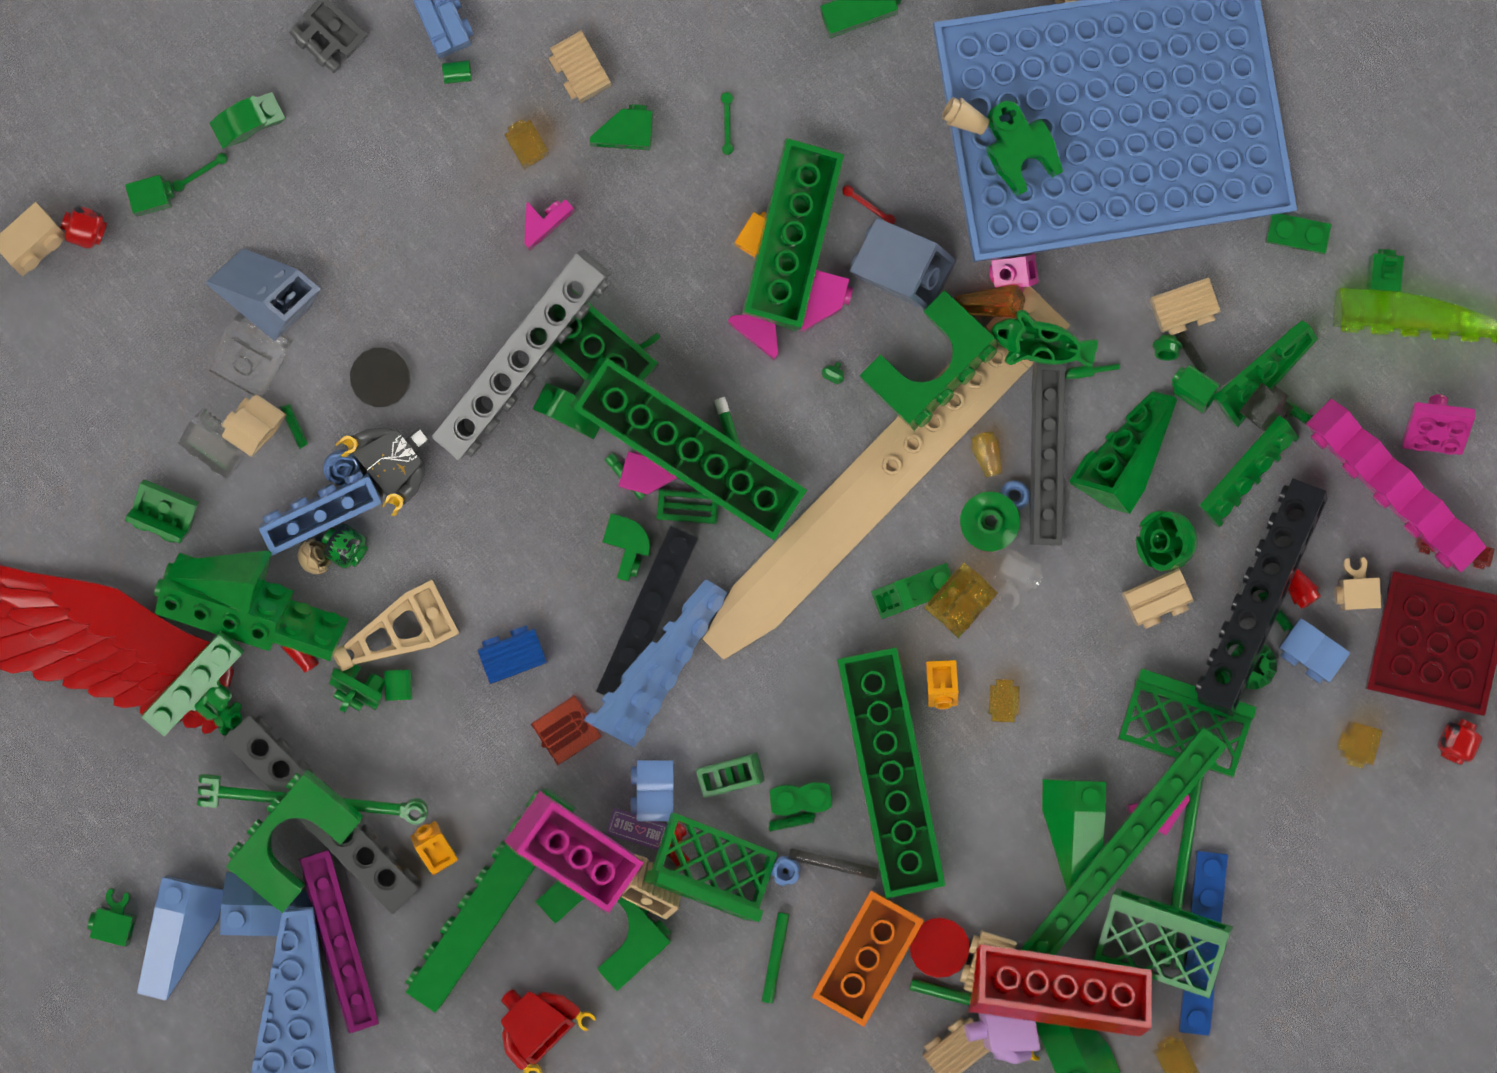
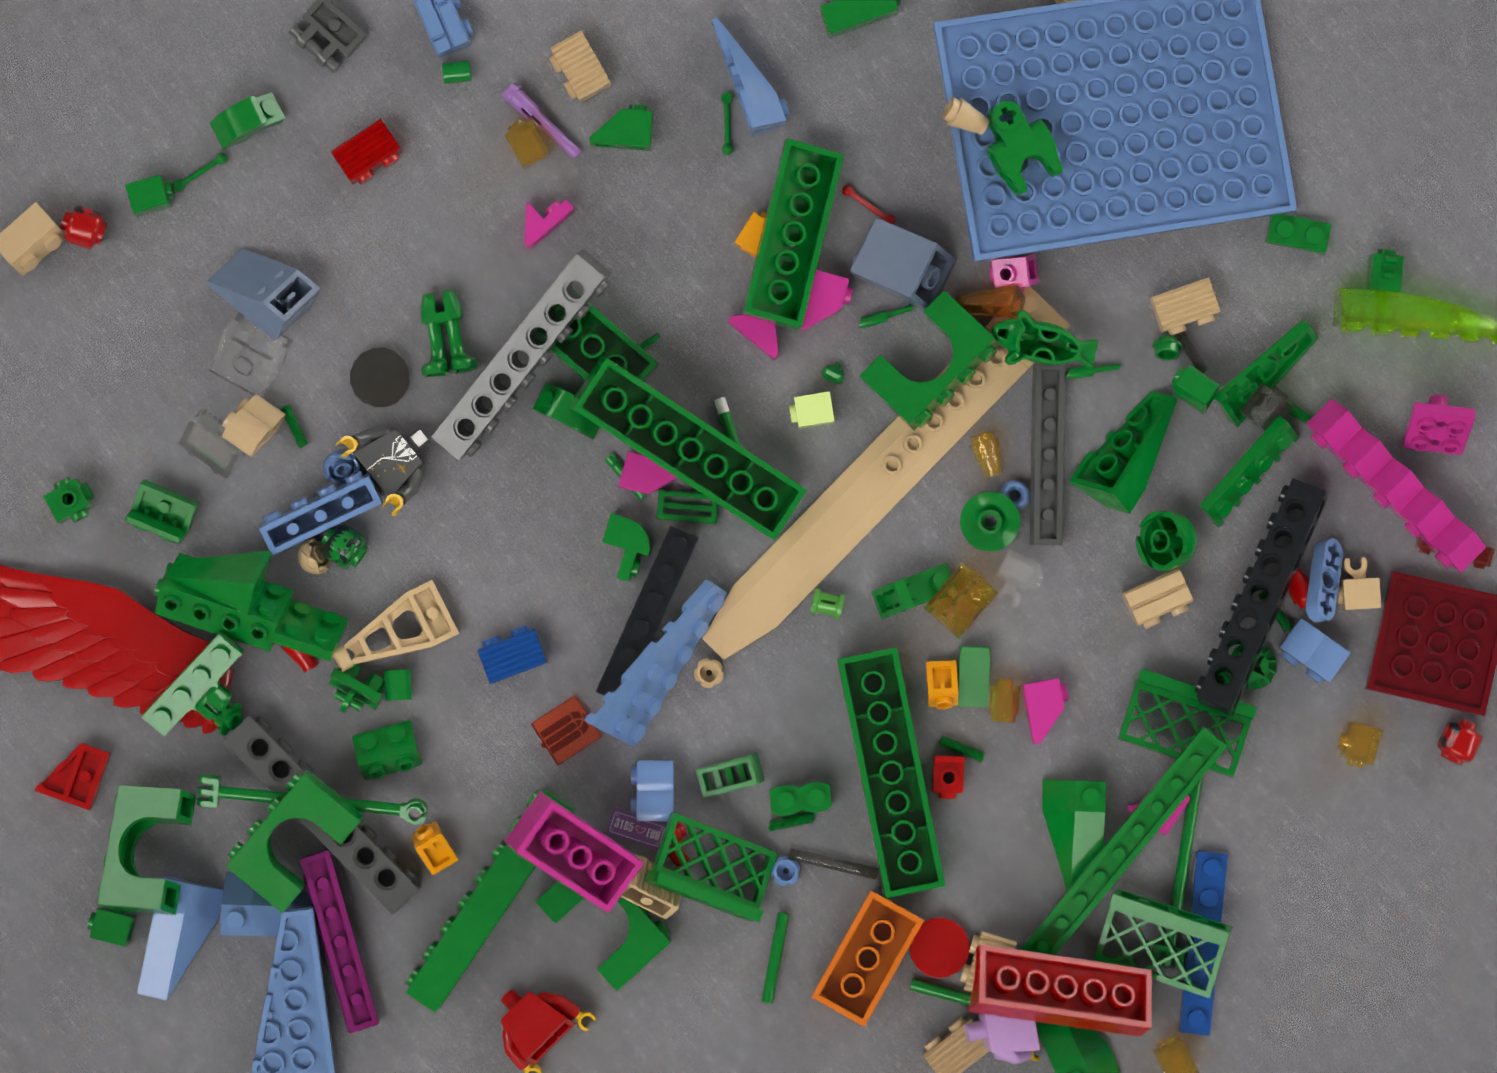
(59, 500): none -> green brick
(77, 777): none -> red wing
(134, 813): none -> green arch
(367, 152): none -> red brick
(386, 750): none -> green bracket
(450, 318): none -> green piece
(530, 110): none -> medium lavender pin
(700, 672): none -> tan plate
(756, 95): none -> medium blue wedge
(812, 410): none -> yellowish green brick
(827, 604): none -> bright green bush
(882, 316): none -> green piece
(945, 764): none -> red brick
(961, 748): none -> green piece
(973, 676): none -> green slope
(1043, 706): none -> dark pink slope
(1320, 599): none -> medium blue beam

